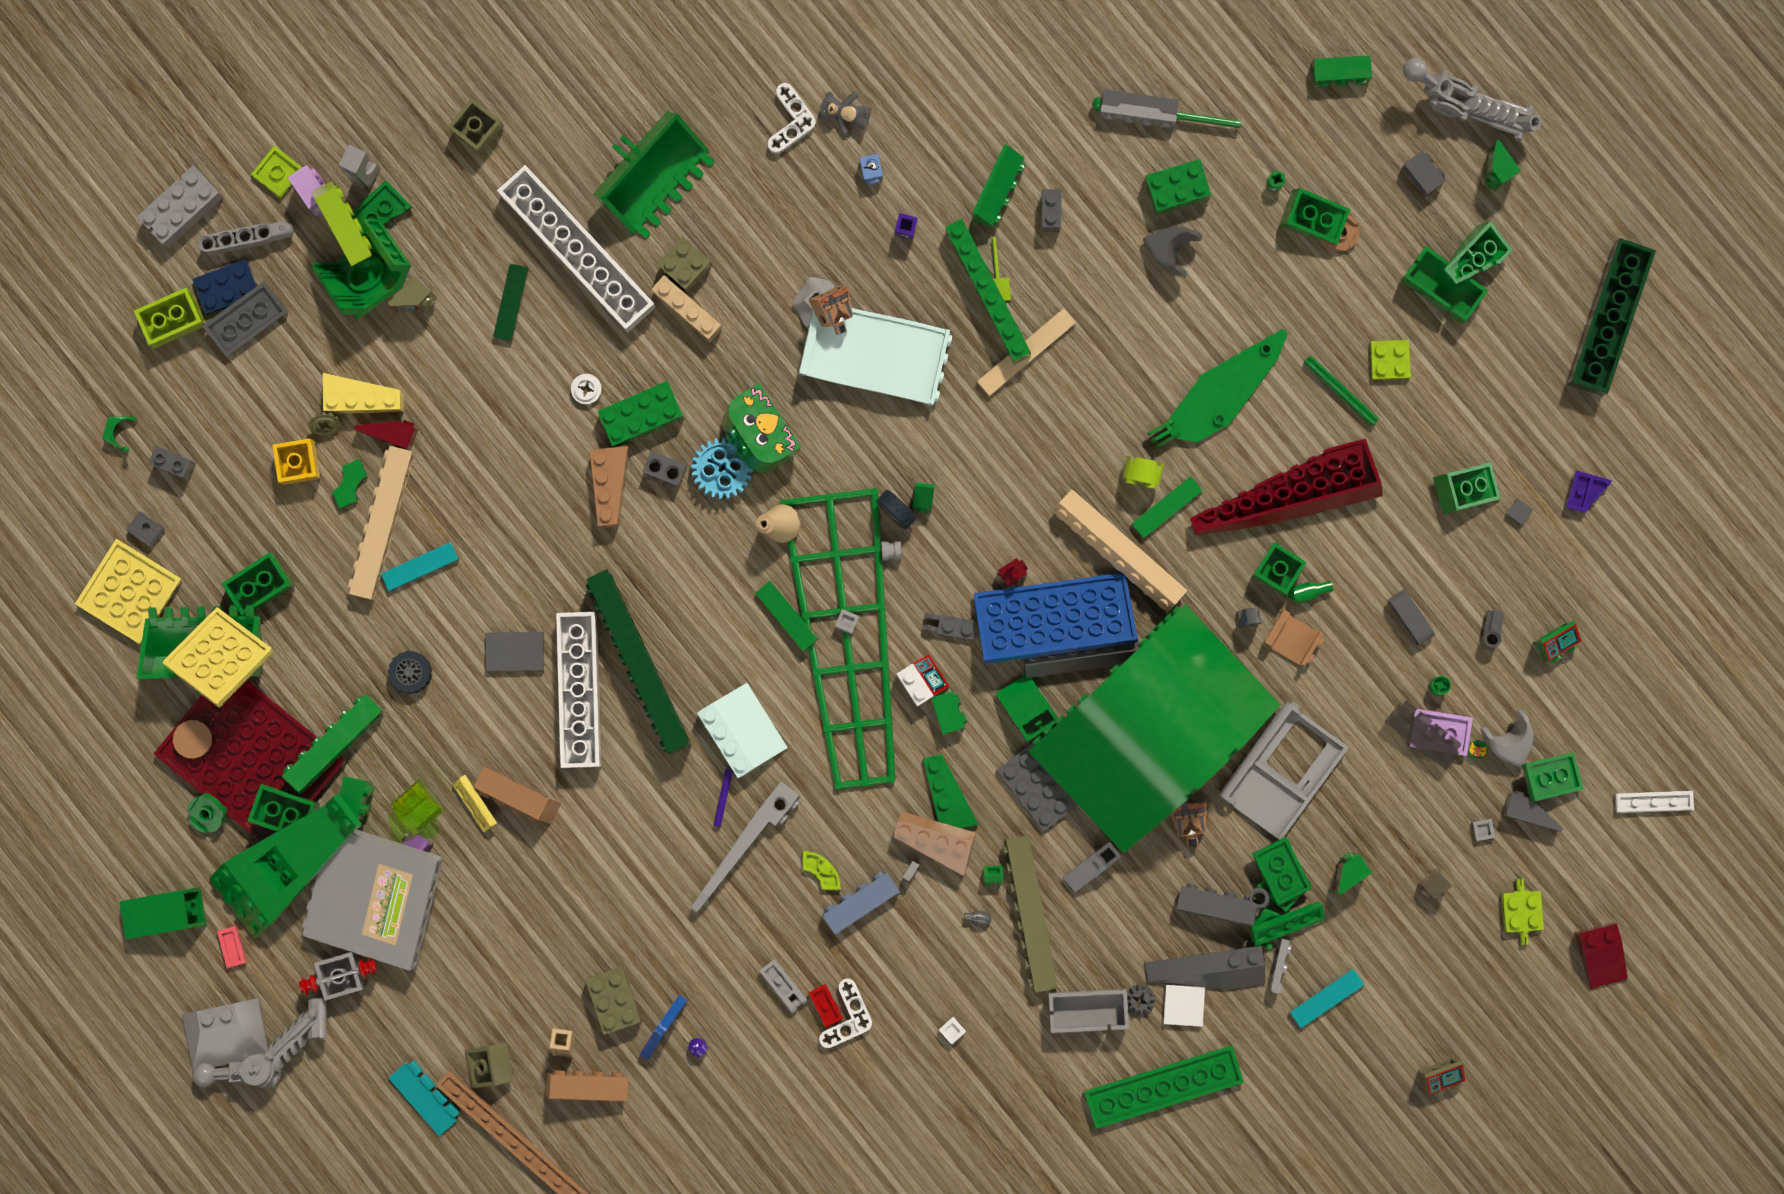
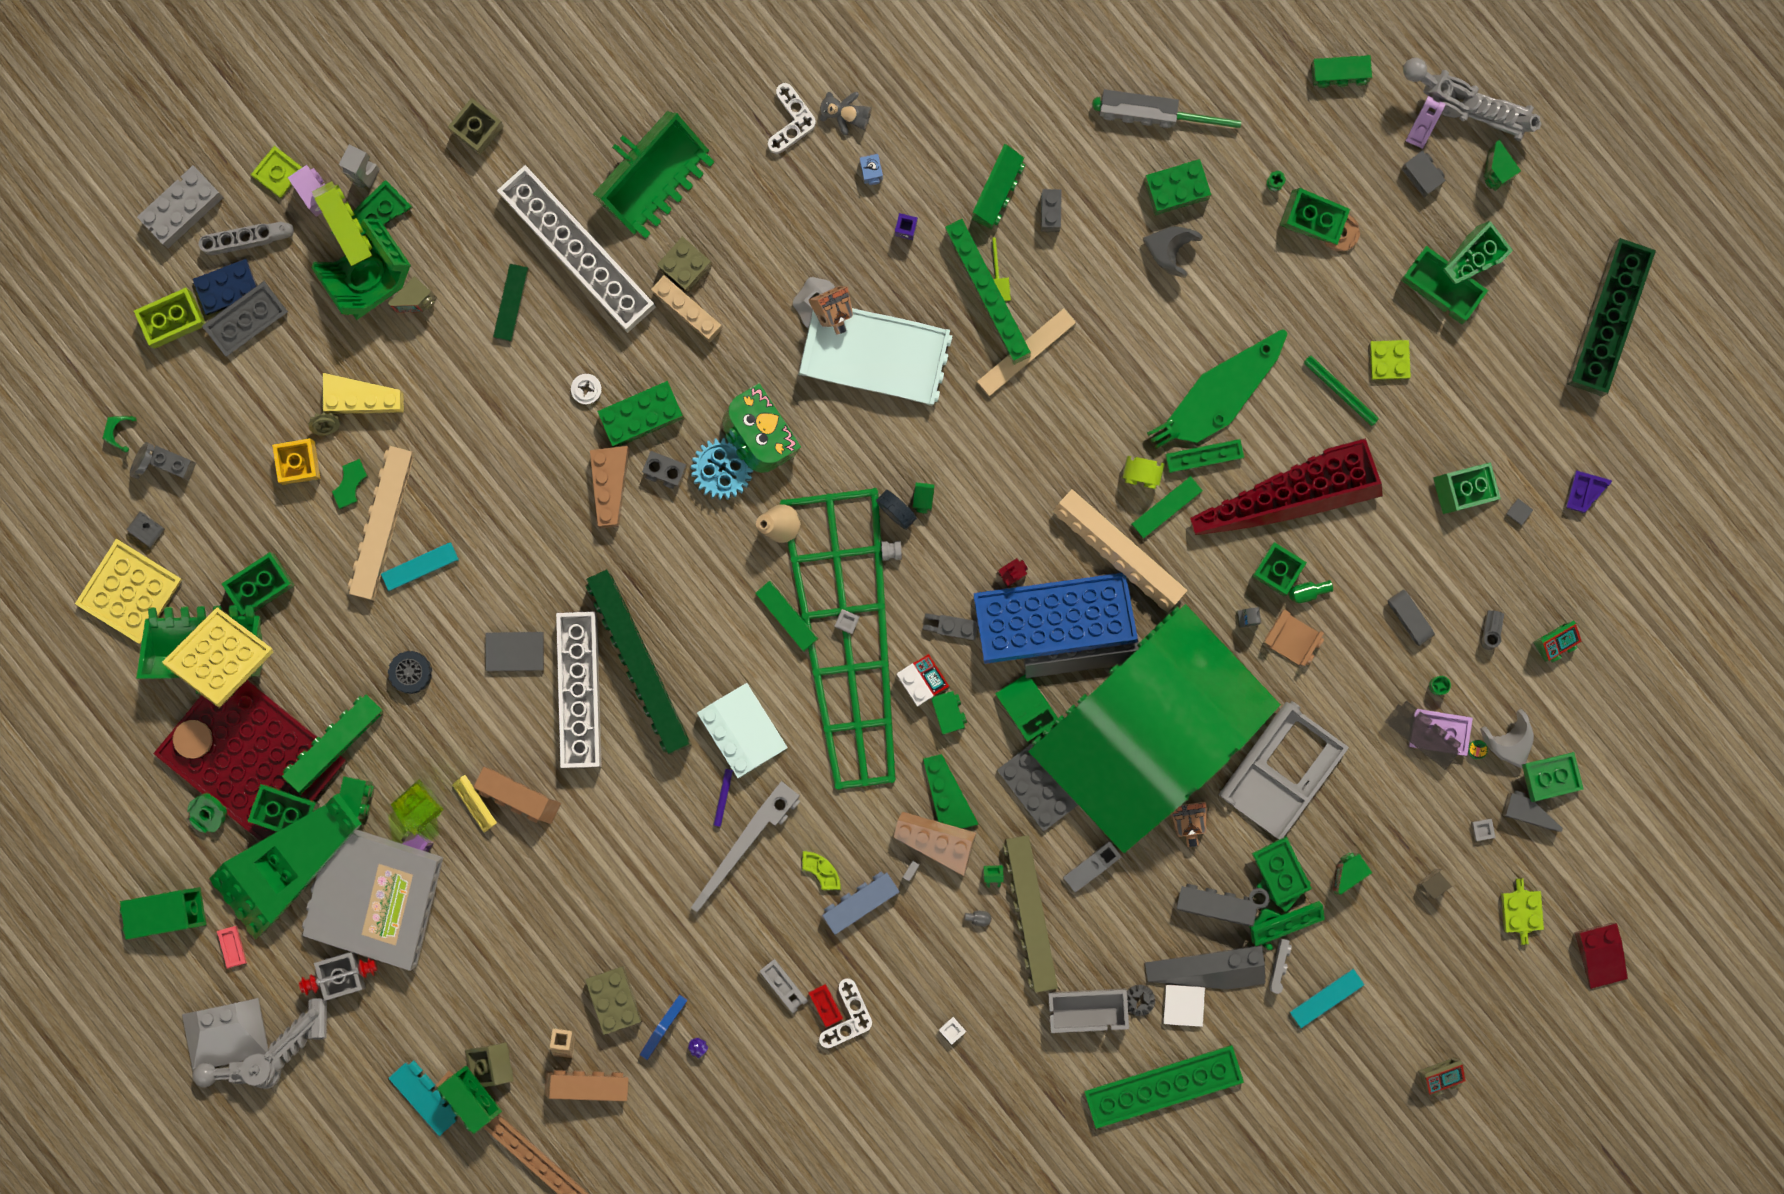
(141, 460): none -> dark grey tile
(392, 432): dark red slope -> none
(469, 1100): none -> green brick
(1204, 456): none -> green plate
(1425, 122): none -> lavender plate
(1654, 801): white tile -> none

